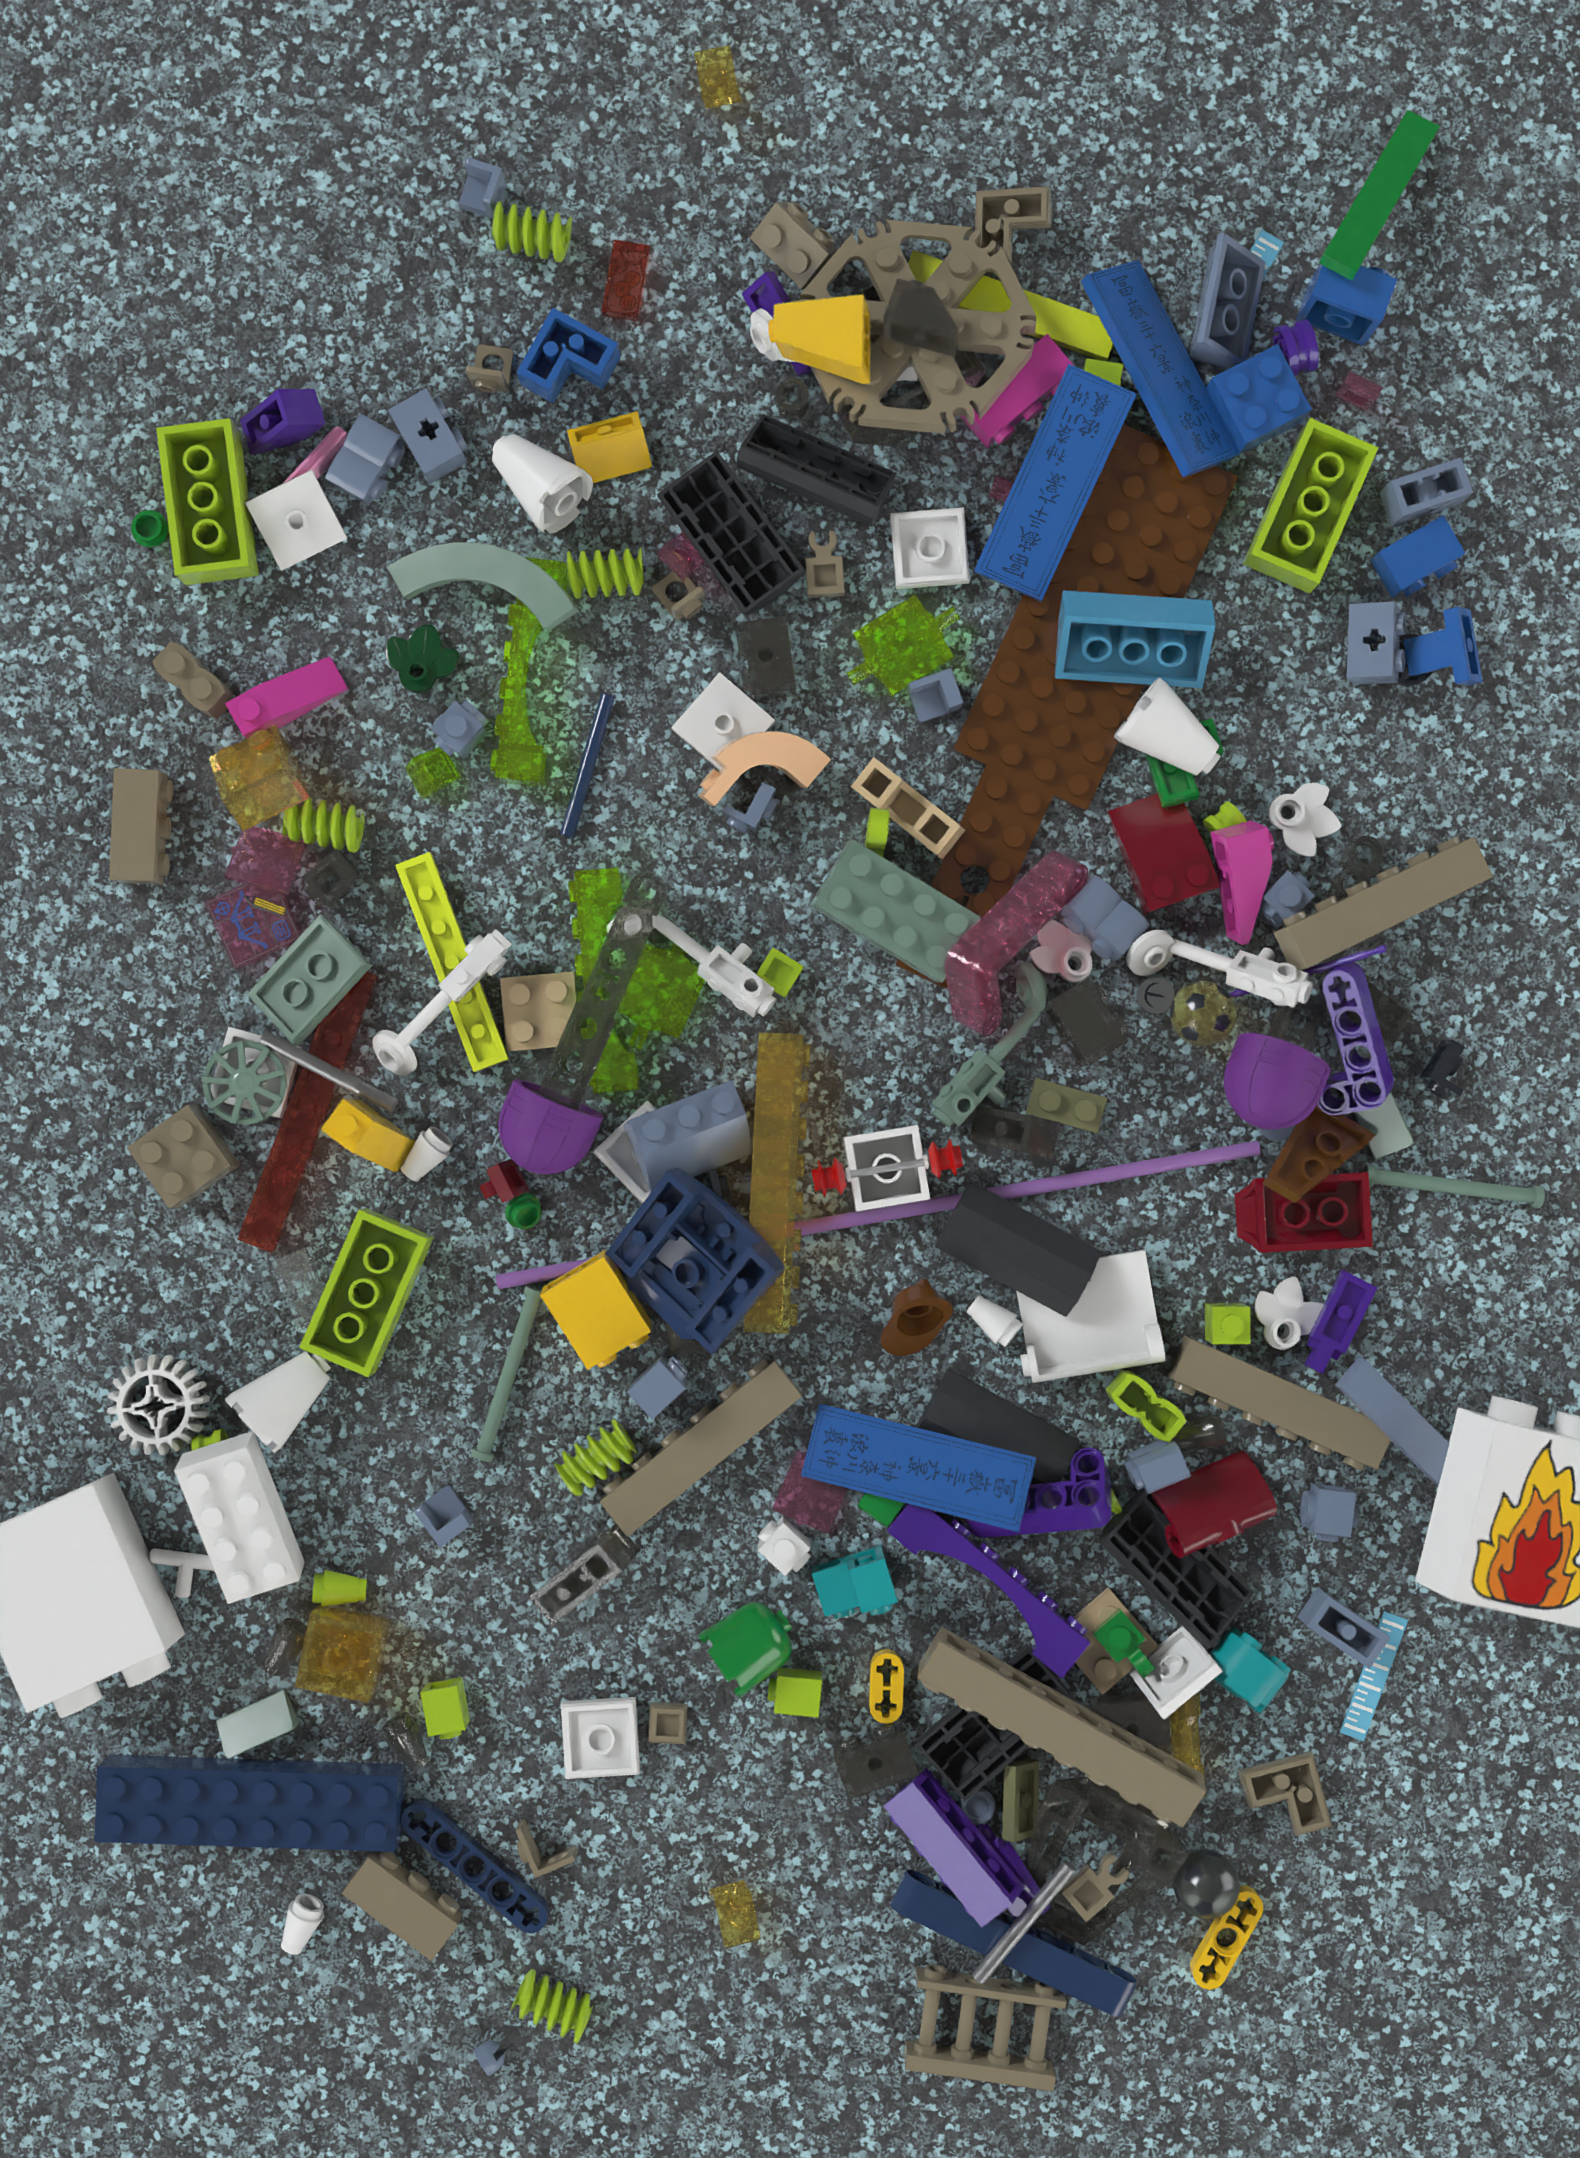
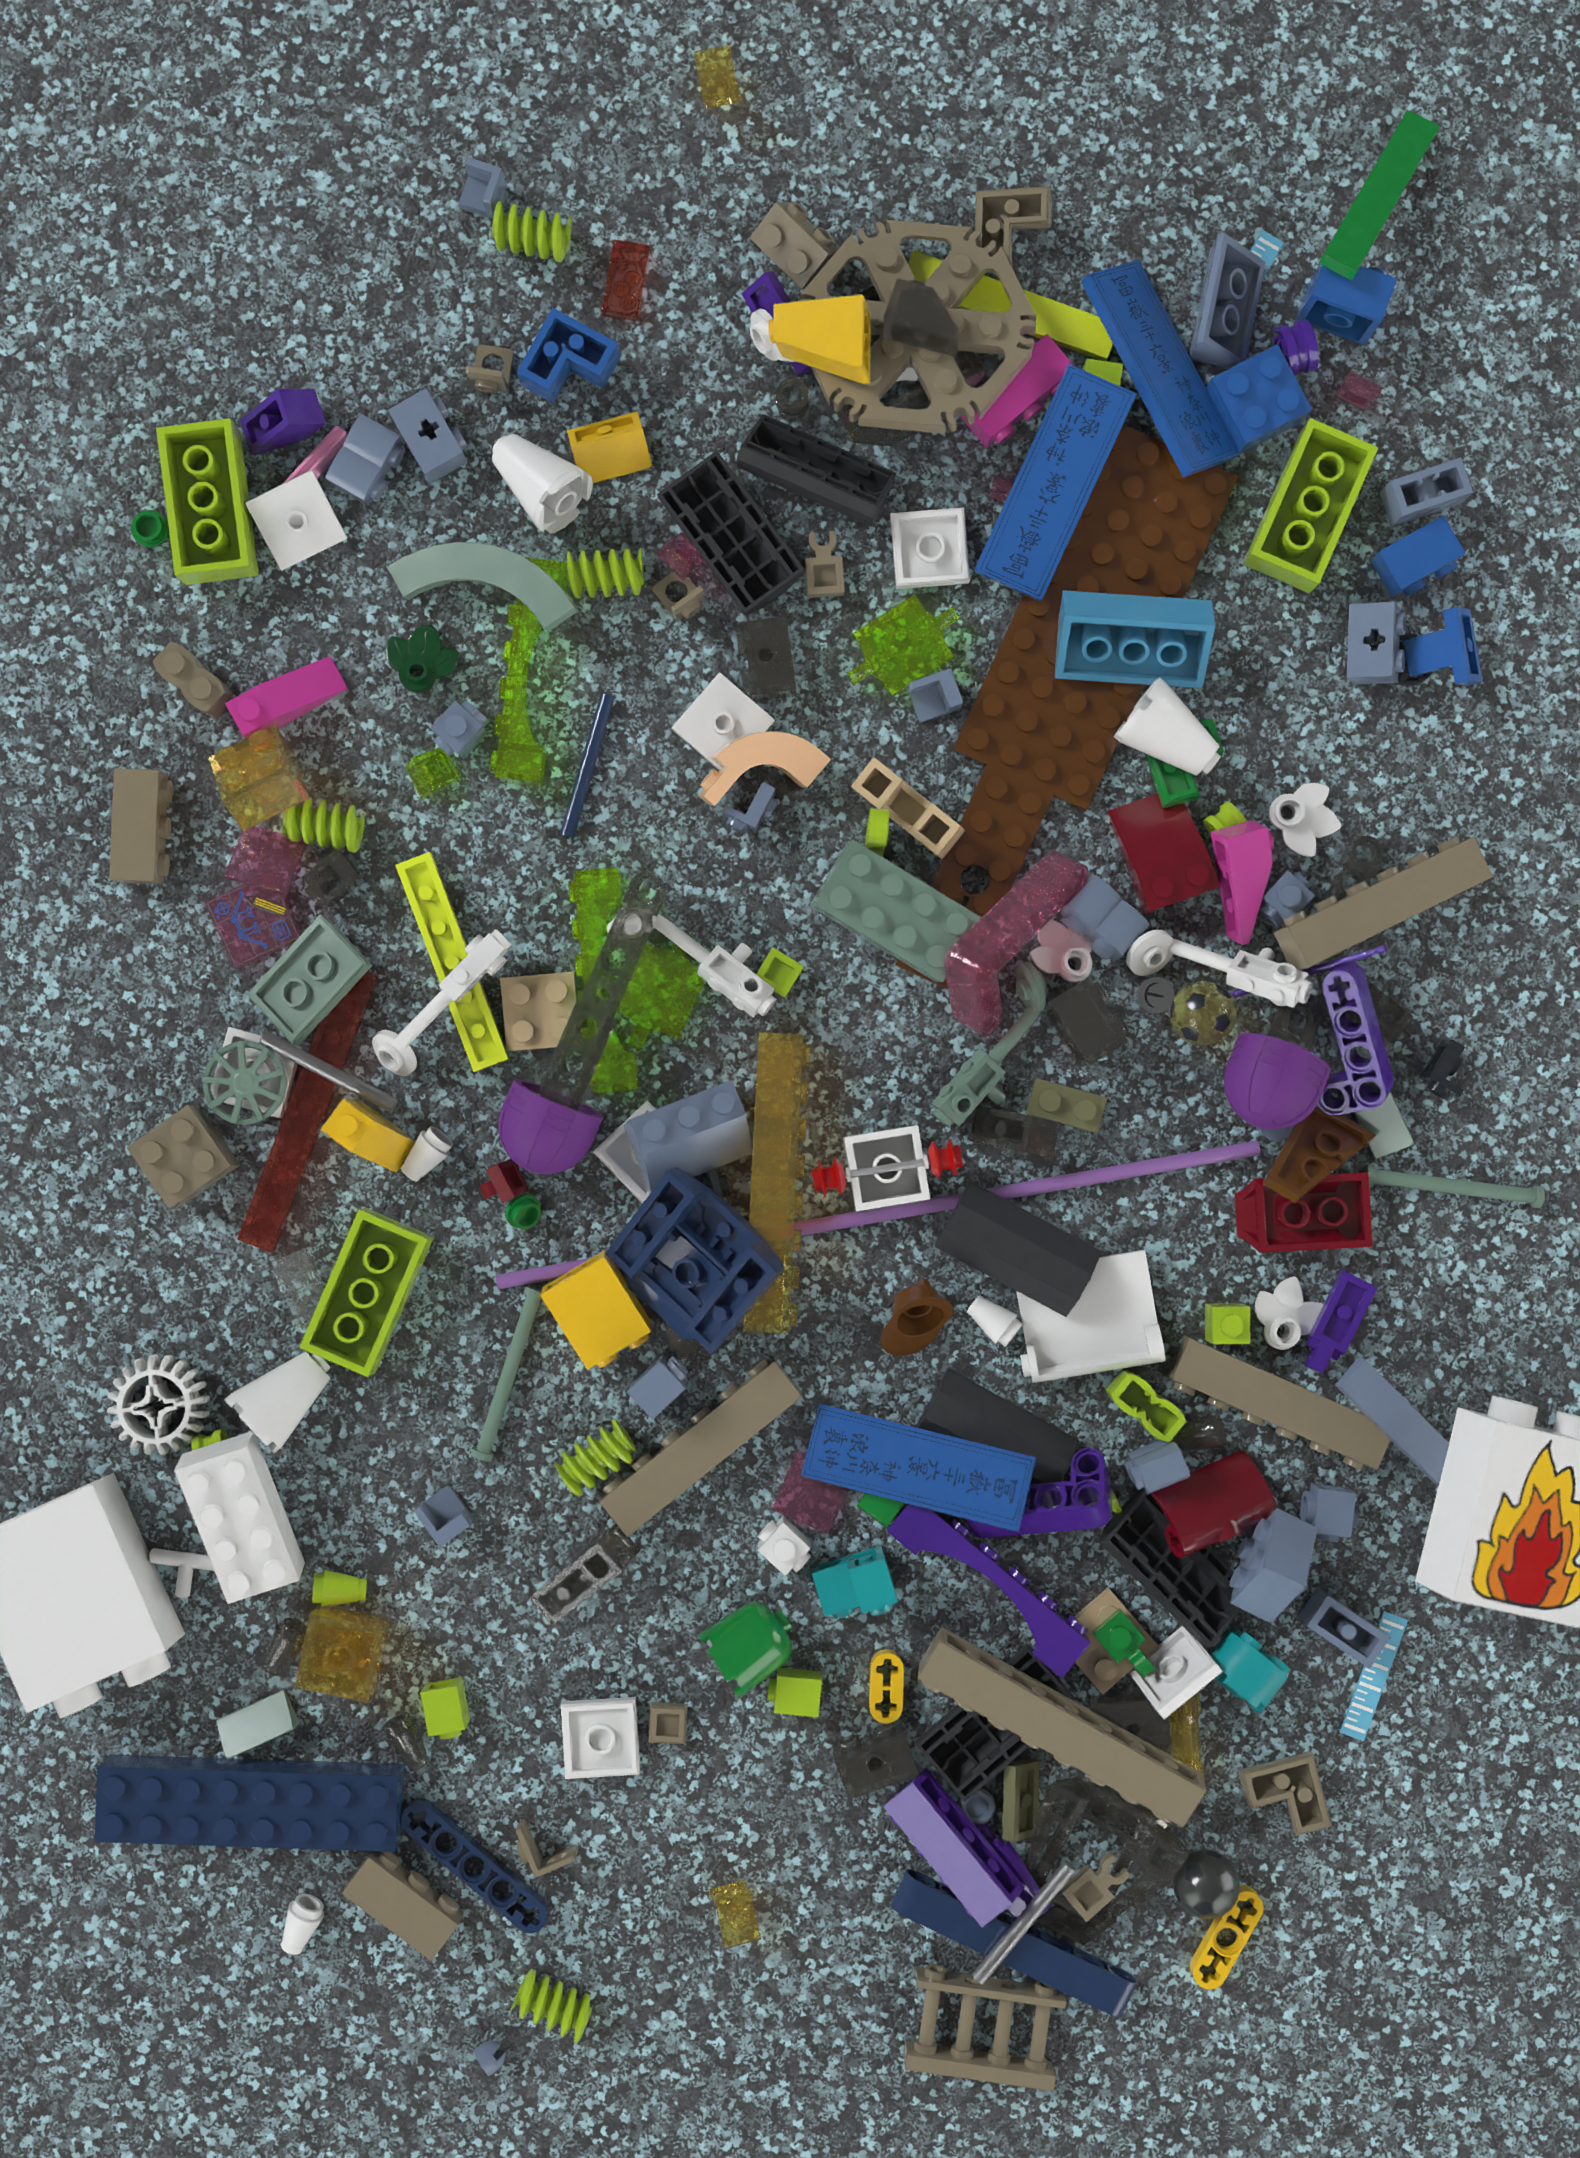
(1273, 1565): none -> sand blue brick

